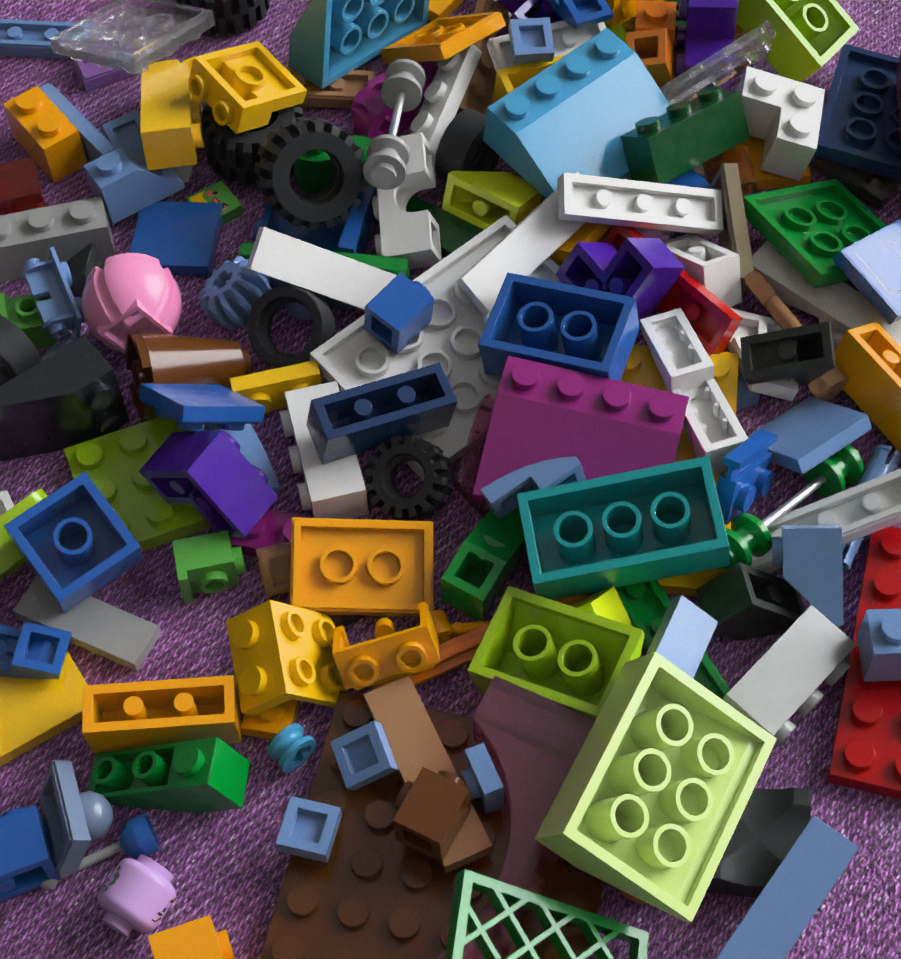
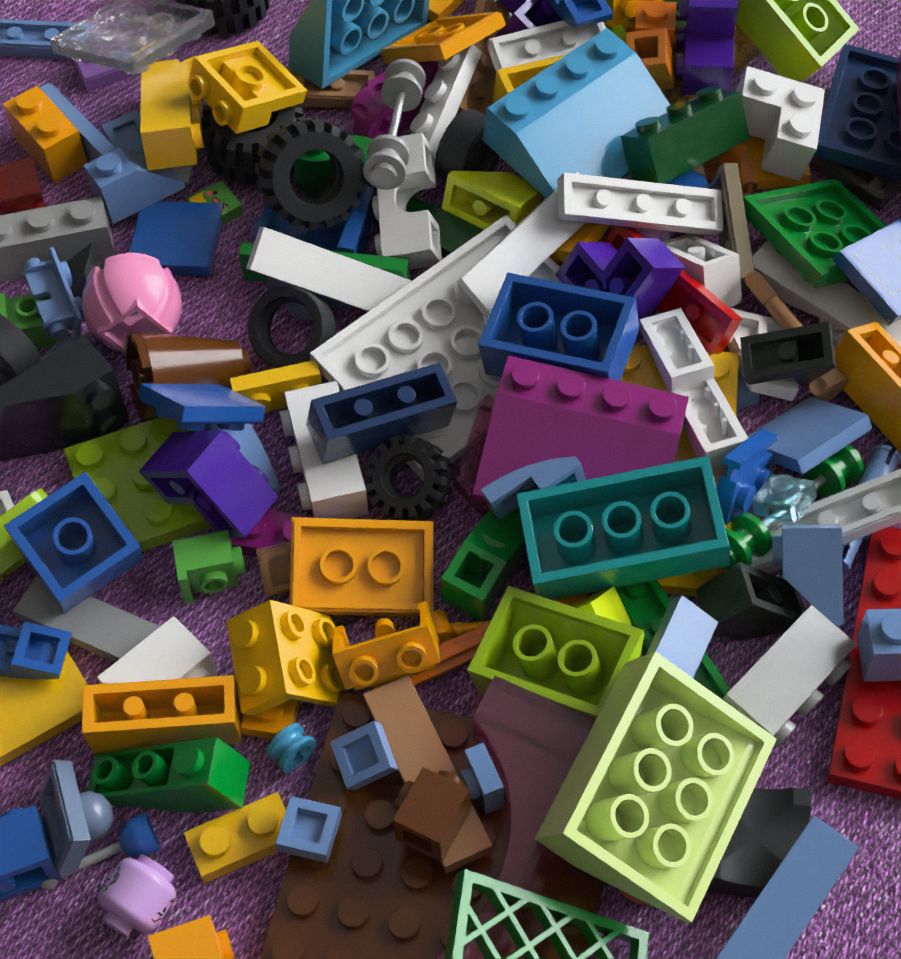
(163, 655): none -> white slope
(232, 293): medium blue gear -> none
(236, 837): none -> yellow plate
(399, 312): blue brick -> none
(531, 40): medium blue plate -> none
(721, 65): clear plate -> none
(784, 498): none -> clear light blue plate

